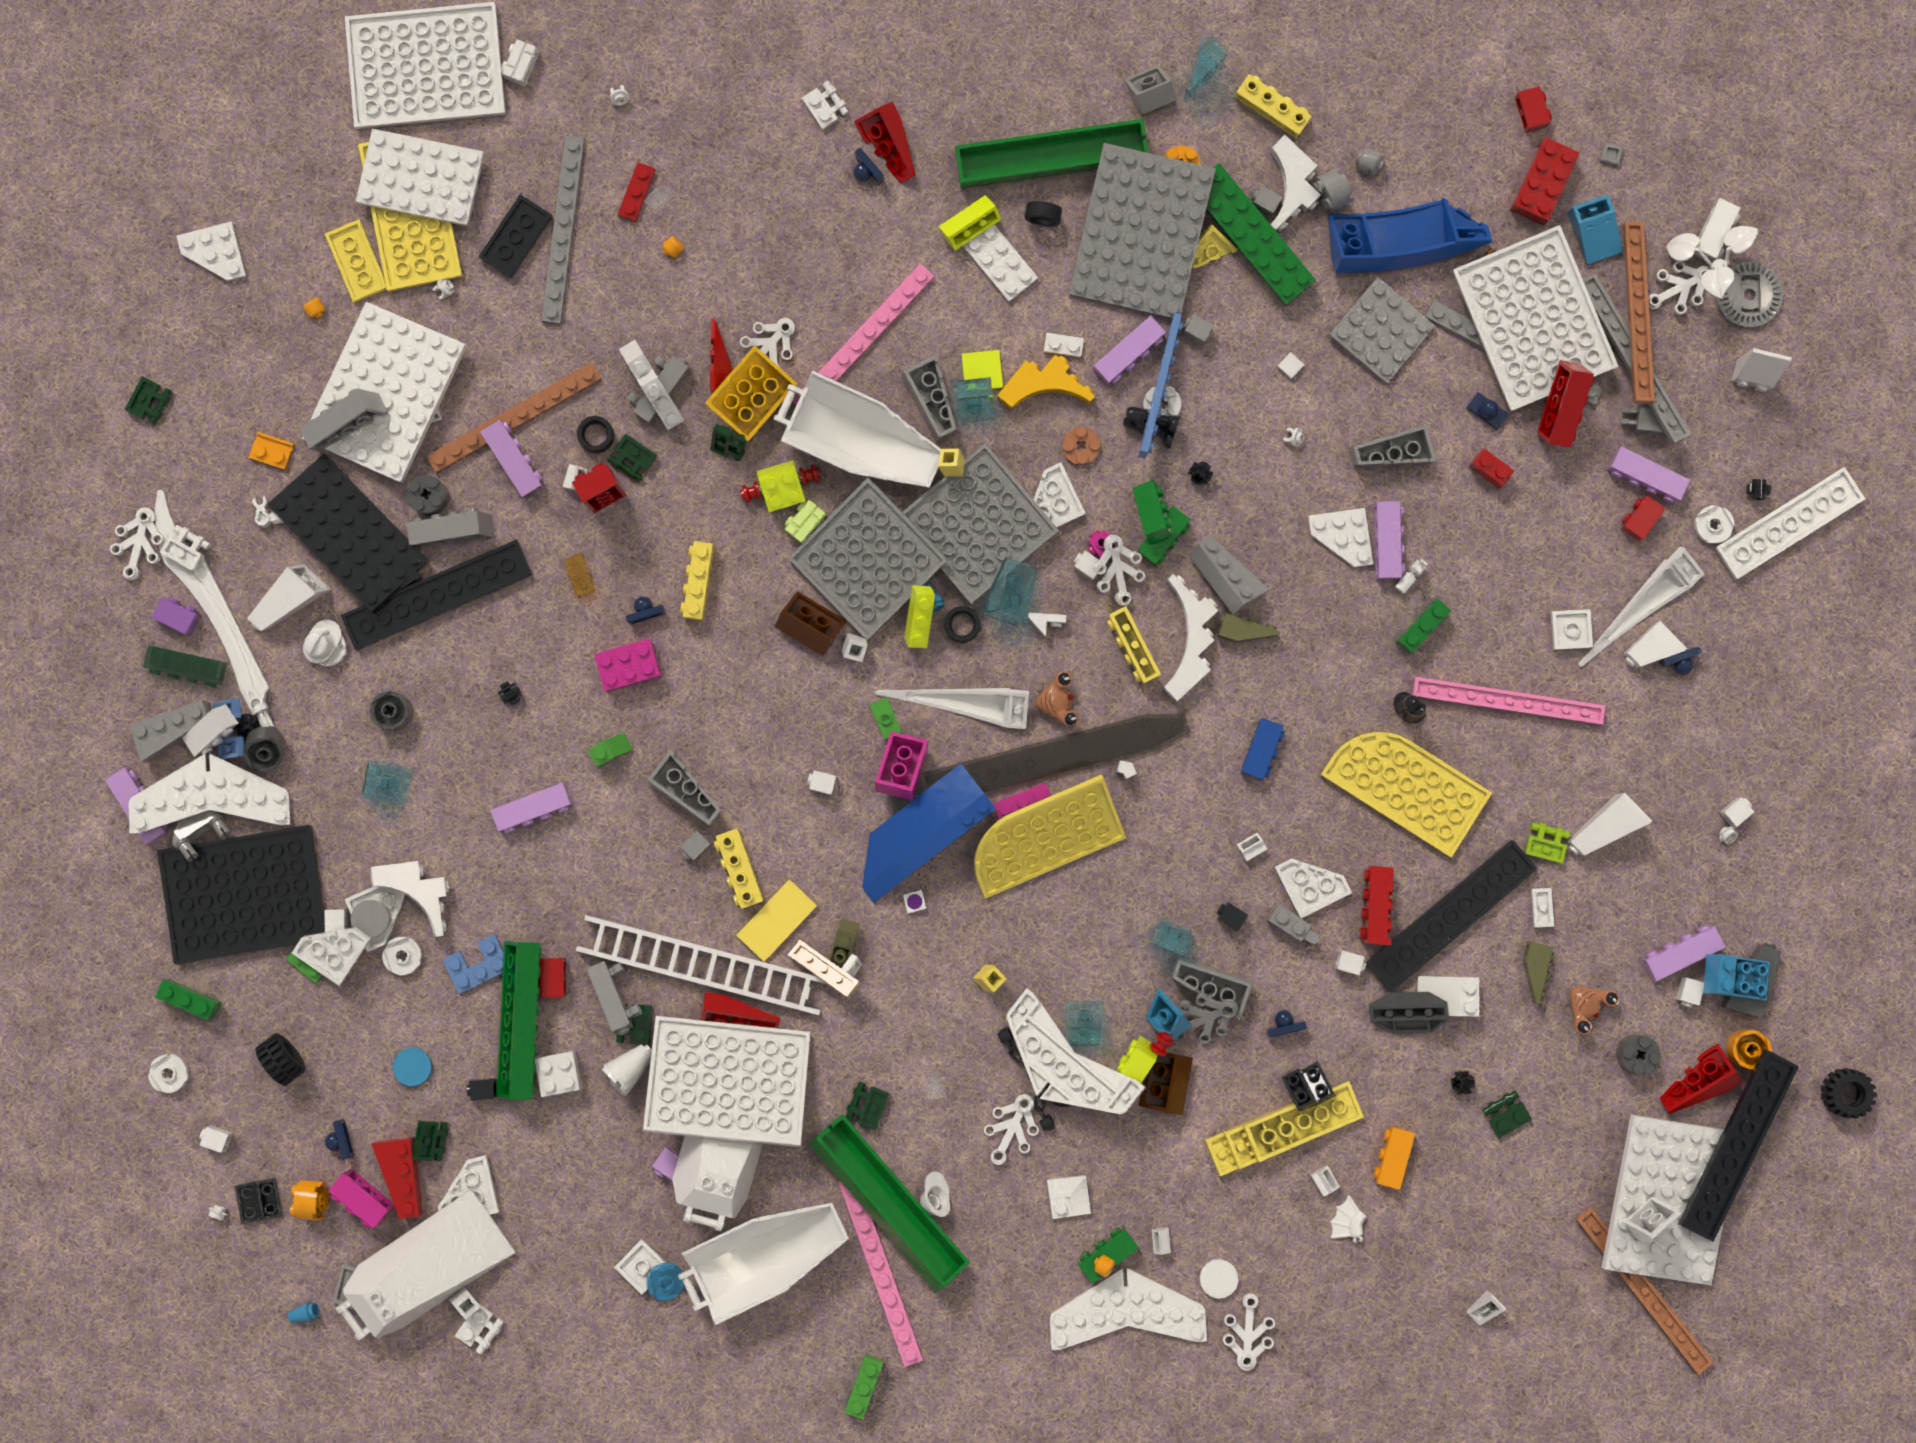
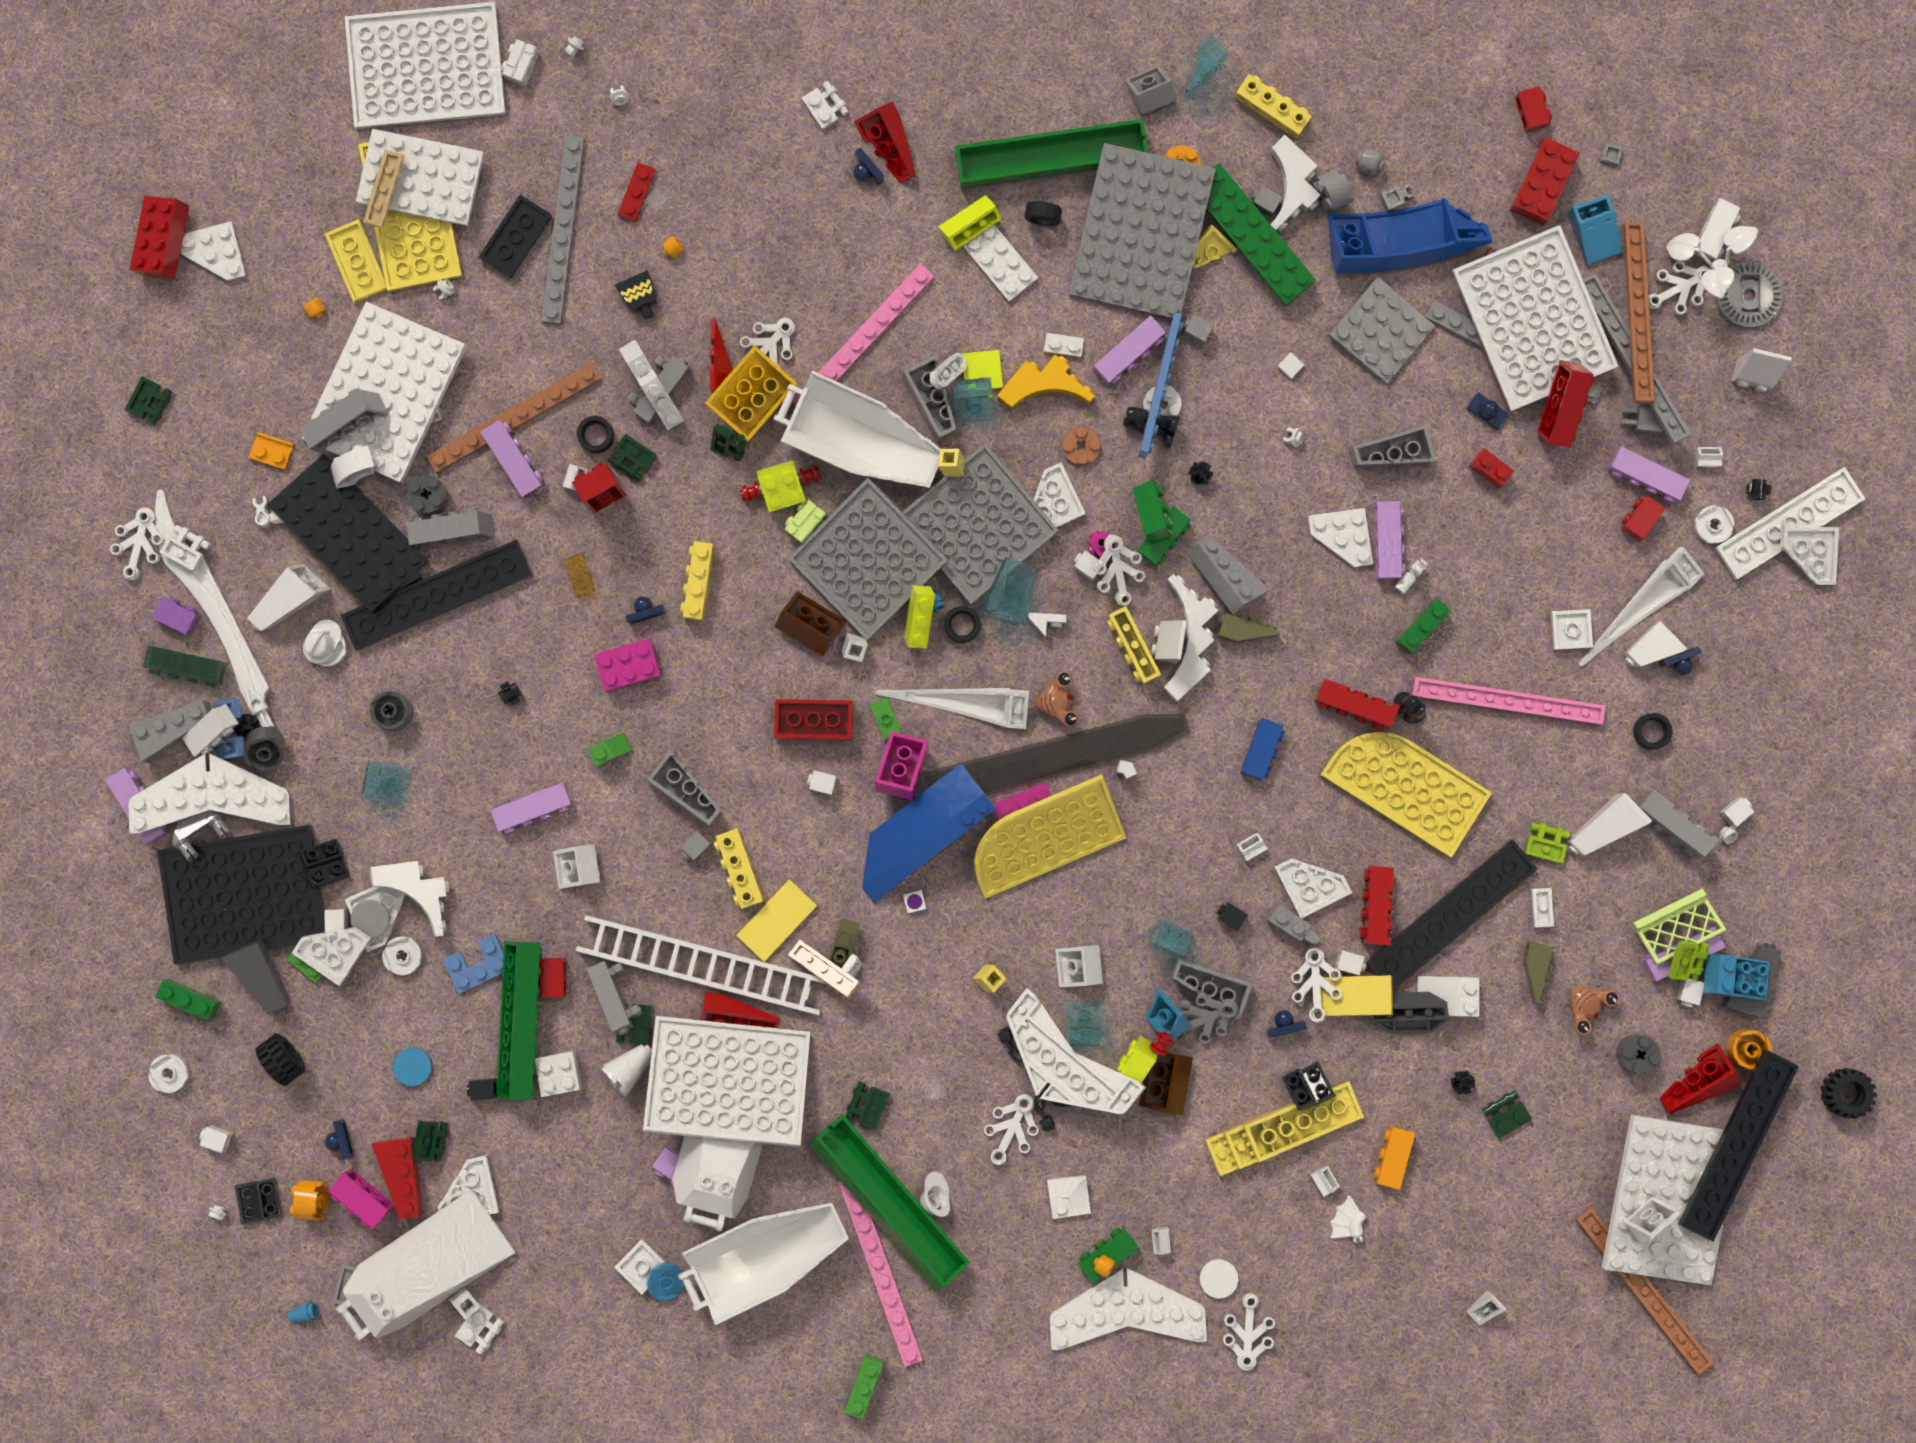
(159, 237): none -> red brick
(258, 974): none -> dark grey slope
(323, 864): none -> black slope
(352, 466): none -> white brick
(384, 189): none -> tan plate
(574, 46): none -> white plate
(576, 866): none -> white slope
(638, 294): none -> black torso
(813, 719): none -> red brick
(948, 370): none -> white plate
(1079, 966): none -> white slope
(1169, 641): none -> white slope
(1316, 982): none -> white plant
(1356, 704): none -> red wedge
(1360, 996): none -> light yellow tile
(1394, 197): none -> light grey plate
(1667, 727): none -> black tyre
(1672, 911): none -> yellowish green fence
(1677, 825): none -> light grey wedge
(1684, 958): none -> lime plate
(1708, 457): none -> white piece
(1813, 551): none -> white plate

